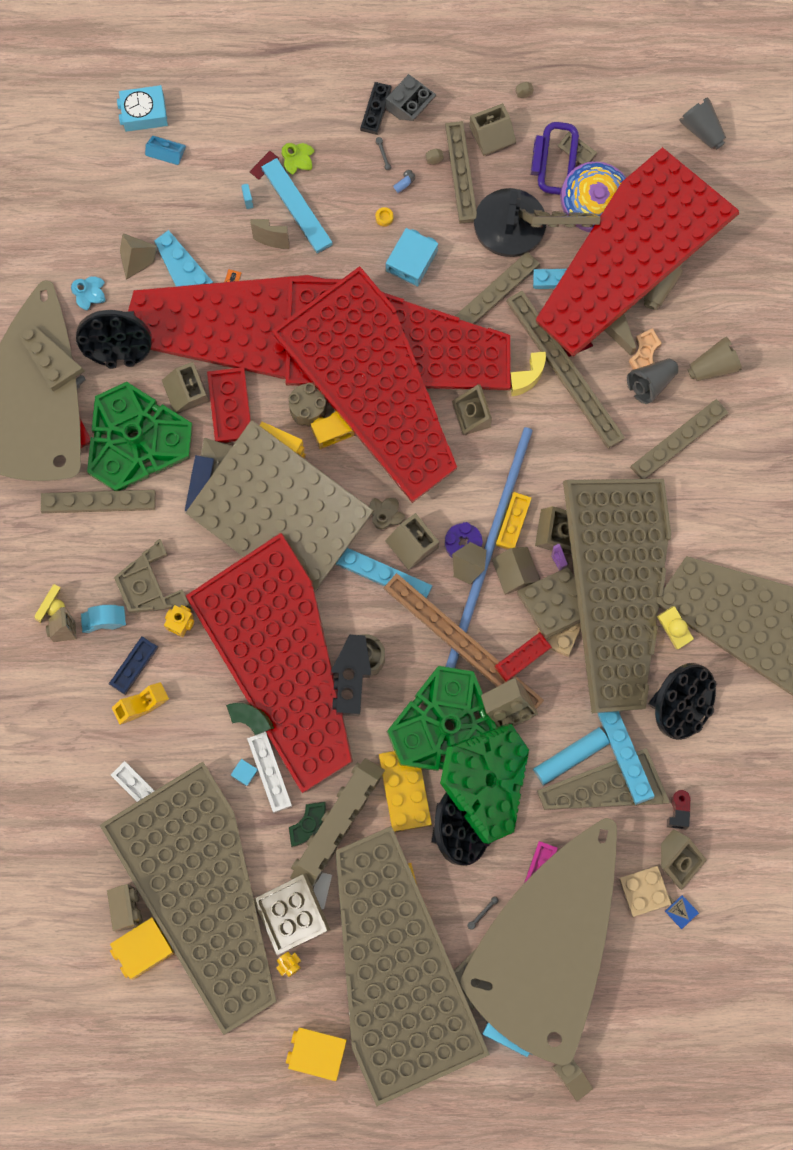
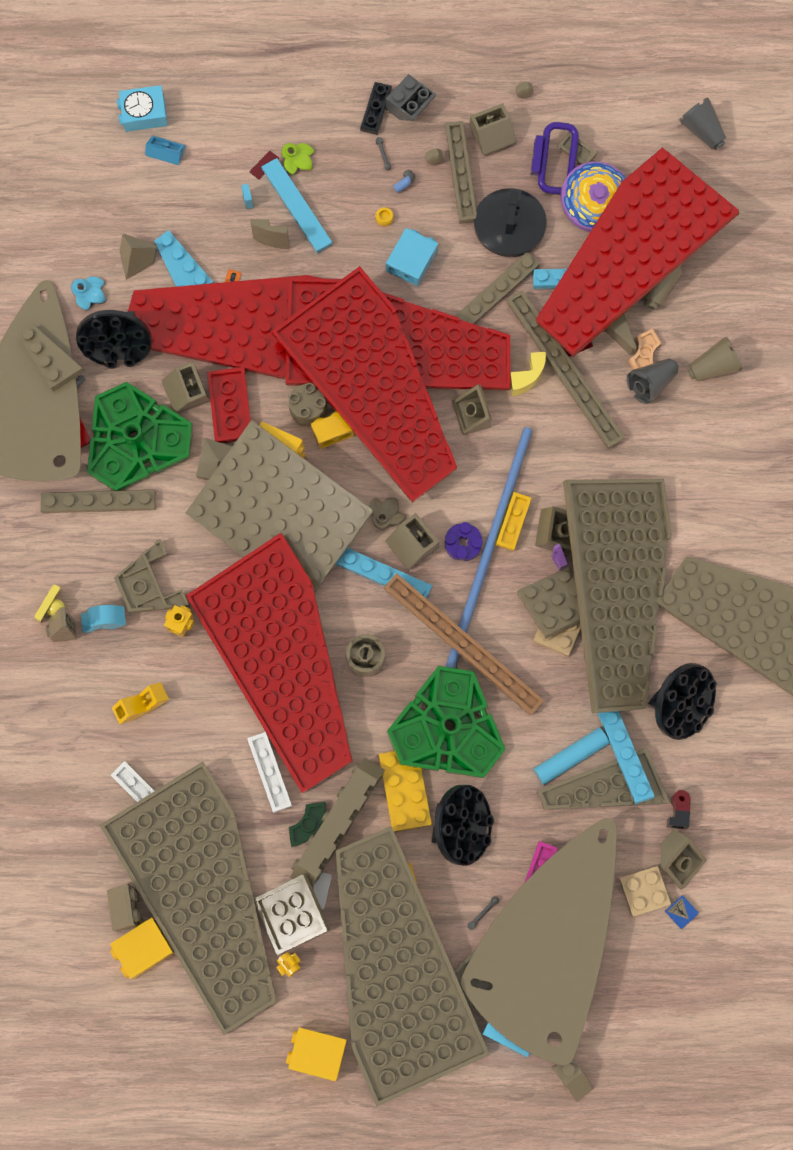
(133, 665): dark blue tile -> none
(200, 475): dark blue tile -> none
(244, 772): medium azure tile -> none
(251, 716): dark green tile -> none
(355, 659): black brick -> none
(469, 562): dark tan slope -> none
(486, 780): green plate -> none
(509, 704): dark tan slope -> none
(515, 569): dark tan slope -> none
(522, 657): red plate -> none
(558, 217): dark tan wing -> none
(675, 627): light yellow tile -> none
(679, 440): dark tan plate -> none

